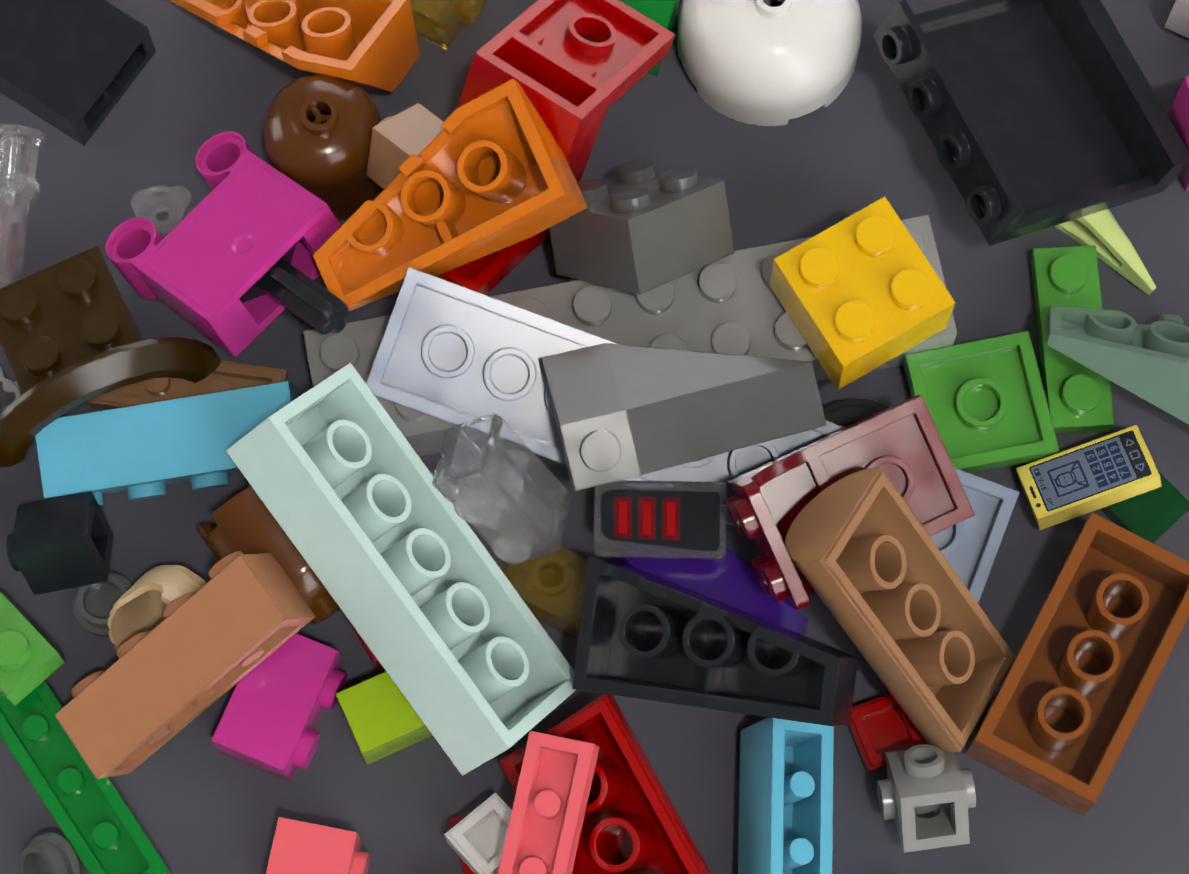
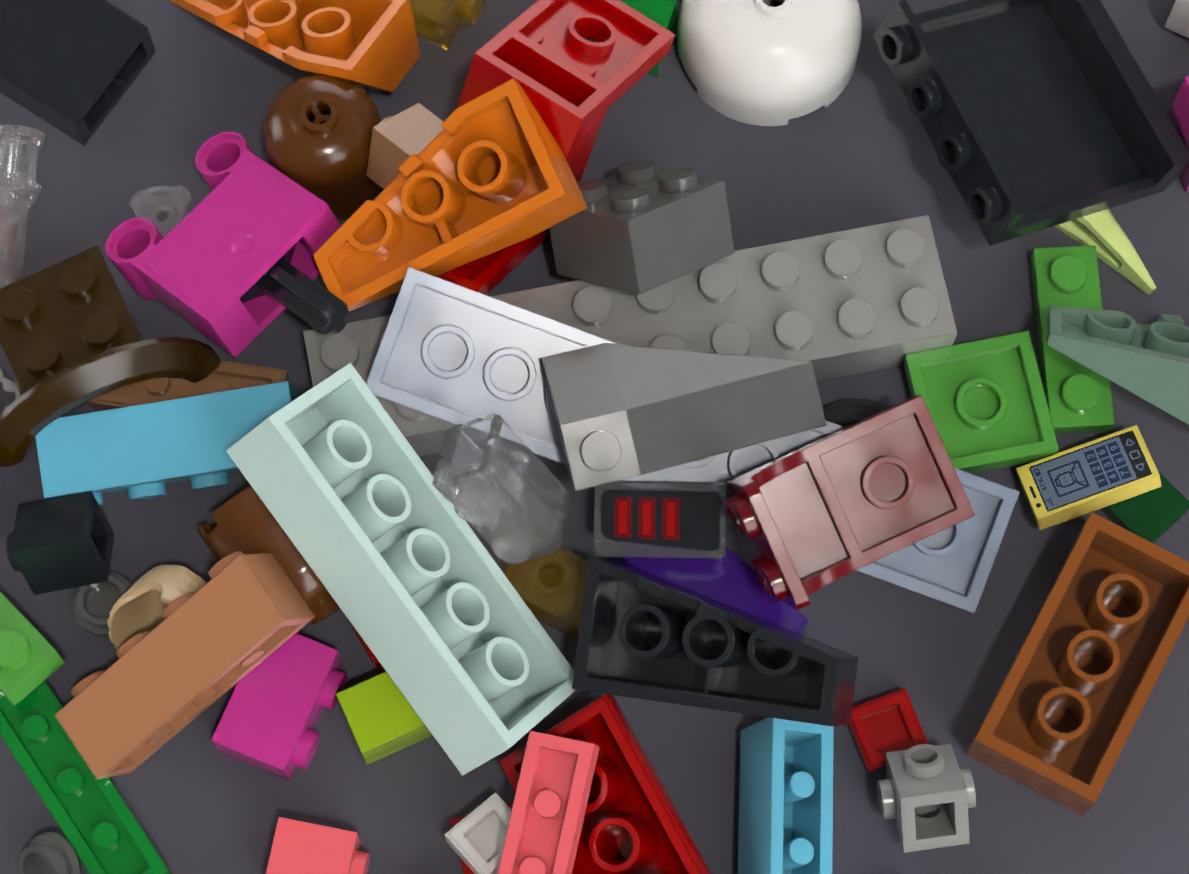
(861, 293): yellow brick -> none
(900, 604): medium nougat brick -> none

